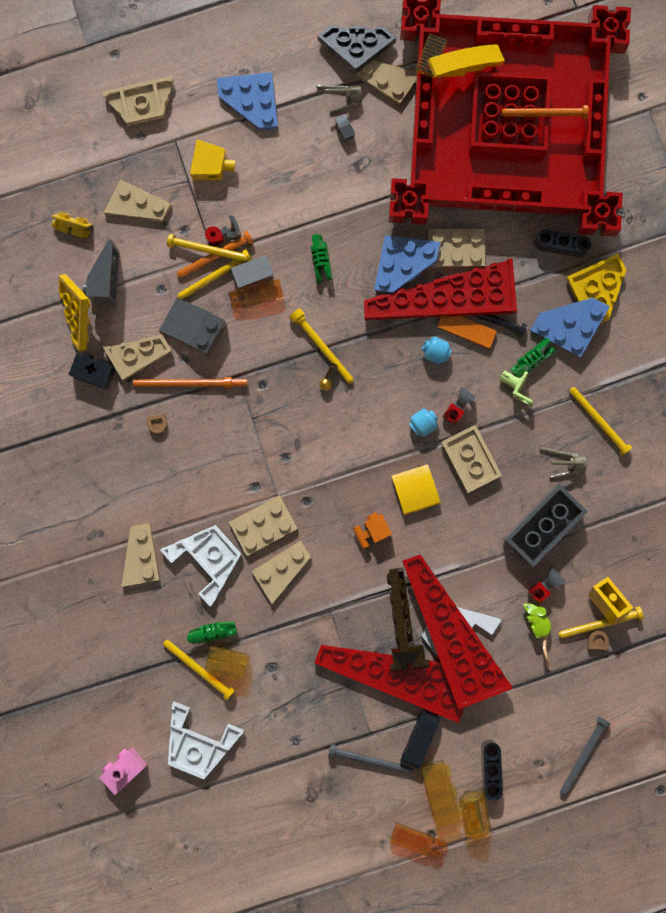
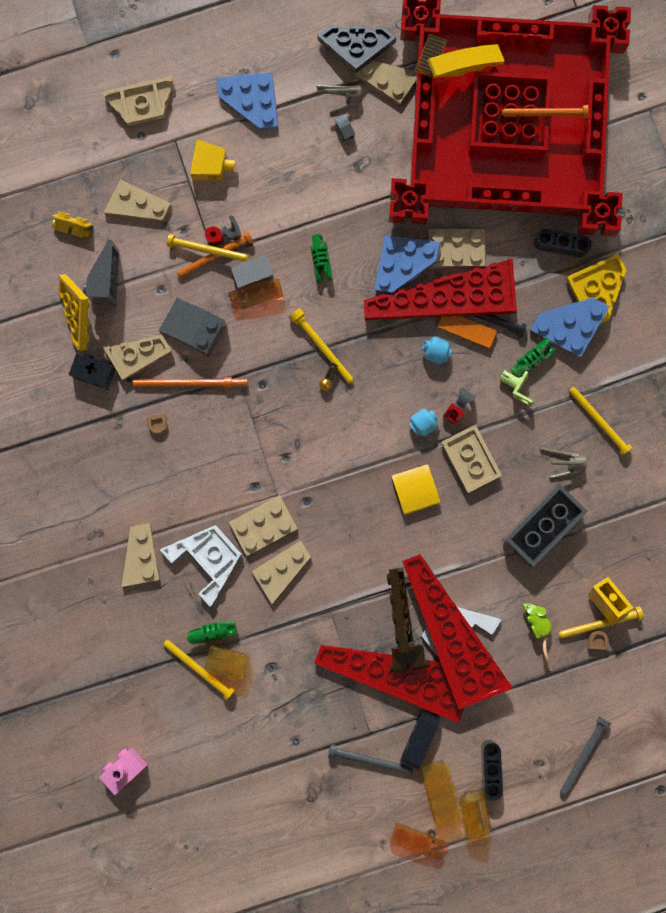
(193, 751): white wing -> none
(211, 277): yellow bar -> none
(376, 528): orange brick -> none
(541, 590): leg -> none

